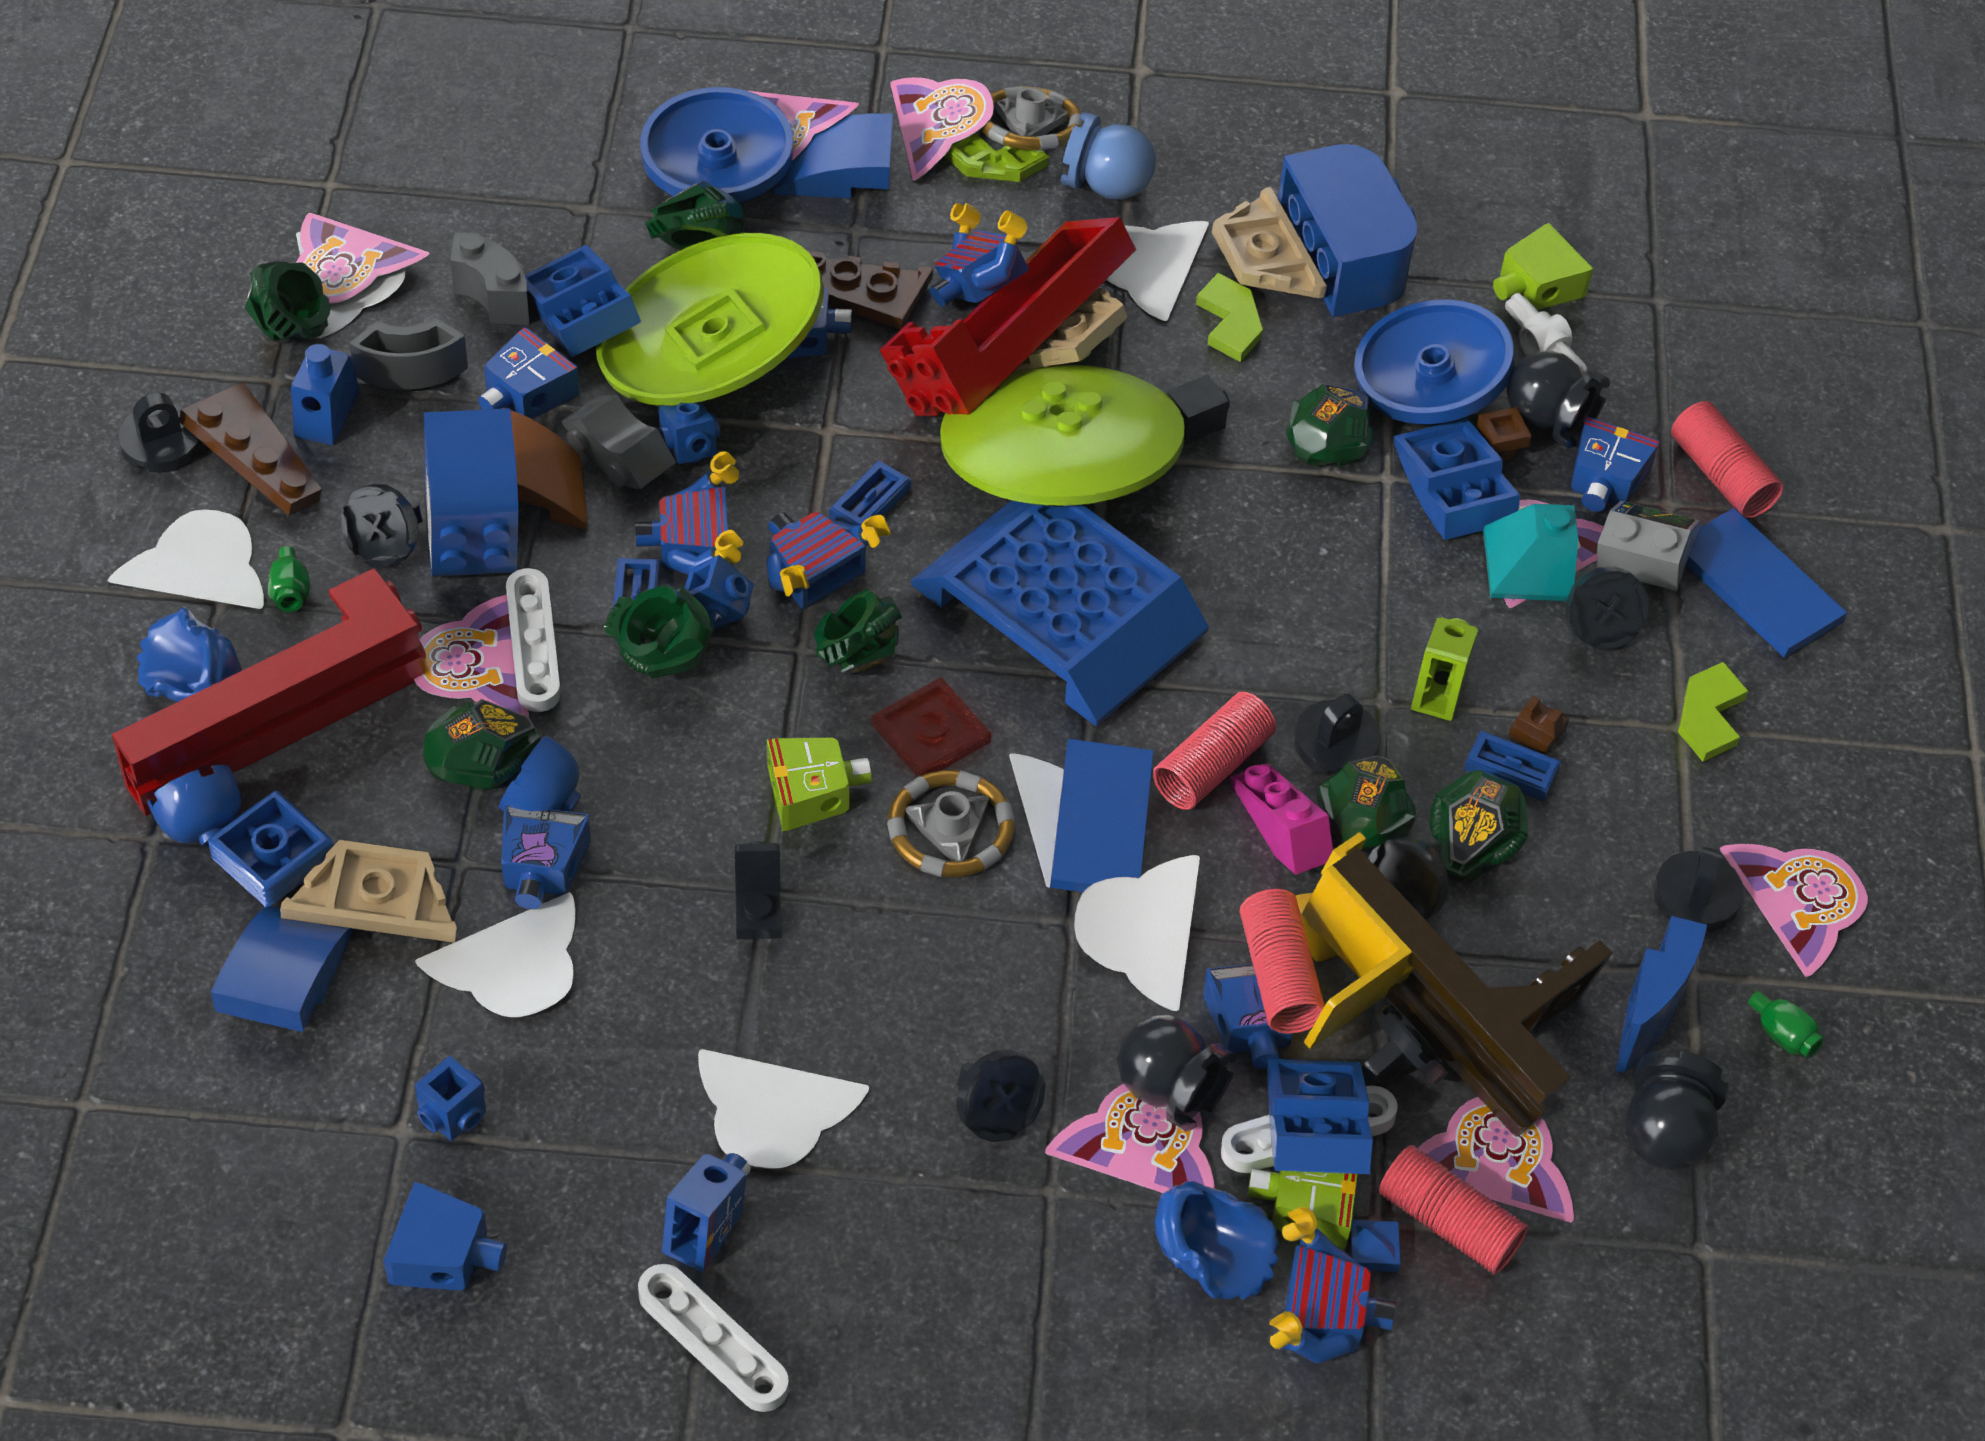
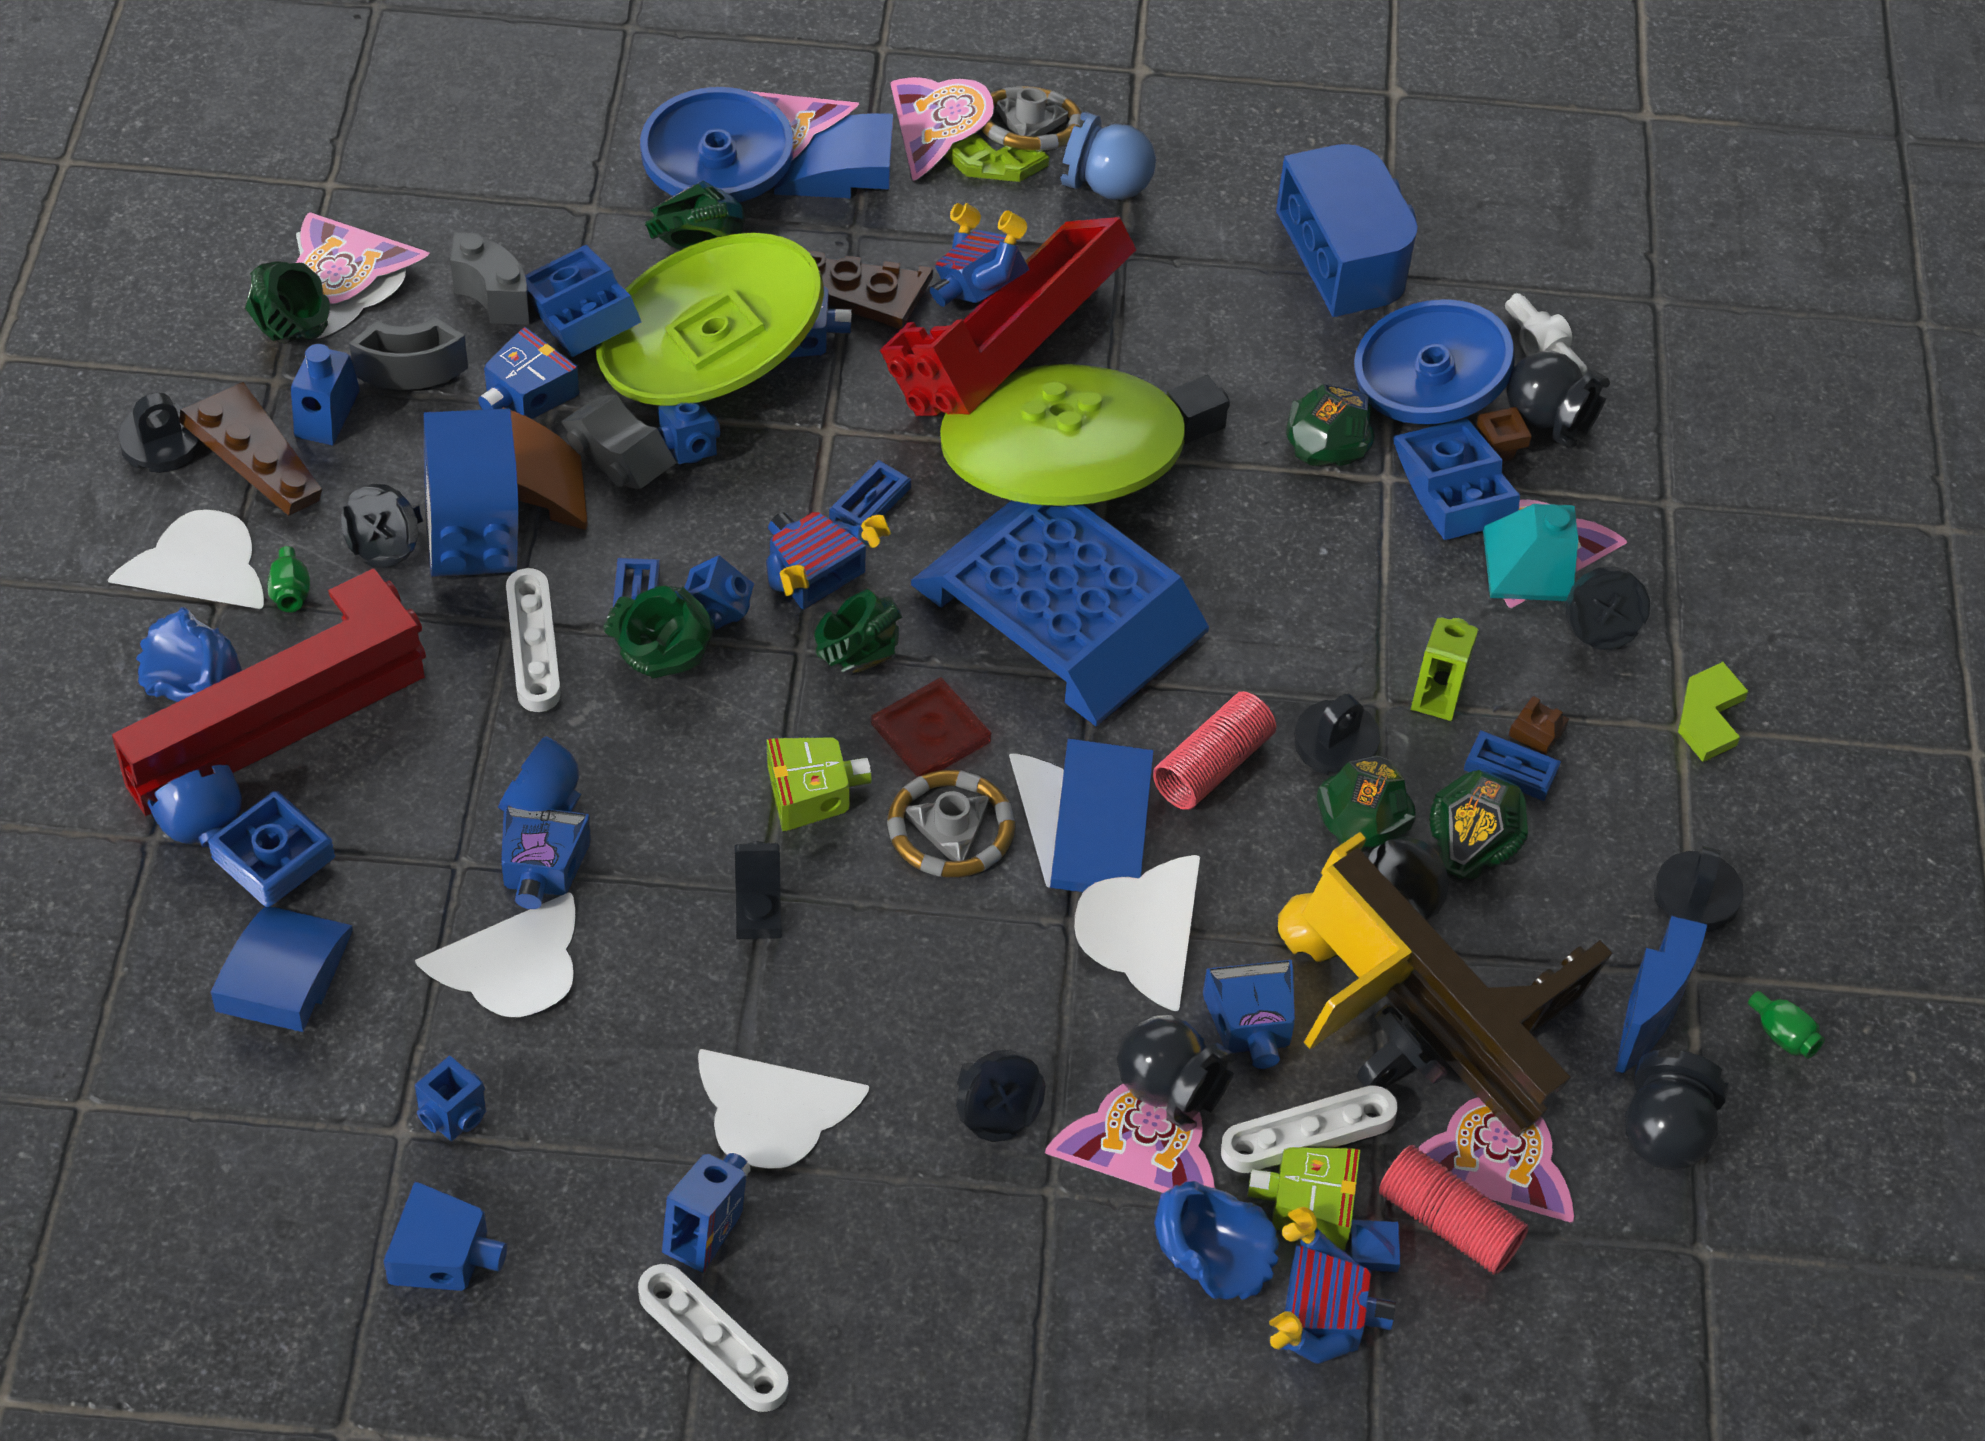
(374, 891): tan wing -> none
(473, 657): sticker -> none
(478, 745): dark green helmet -> none
(695, 521): torso -> none
(1079, 332): tan wing -> none
(1159, 265): white sticker -> none
(1240, 324): lime tile -> none
(1266, 248): tan wing -> none
(1282, 960): coral piece -> none
(1285, 817): dark pink slope -> none
(1319, 1116): blue slope -> none
(1543, 270): lime torso -> none
(1610, 463): blue torso -> none
(1647, 543): light grey slope -> none
(1726, 459): coral piece -> none
(1762, 584): blue tile -> none
(1802, 896): sticker -> none

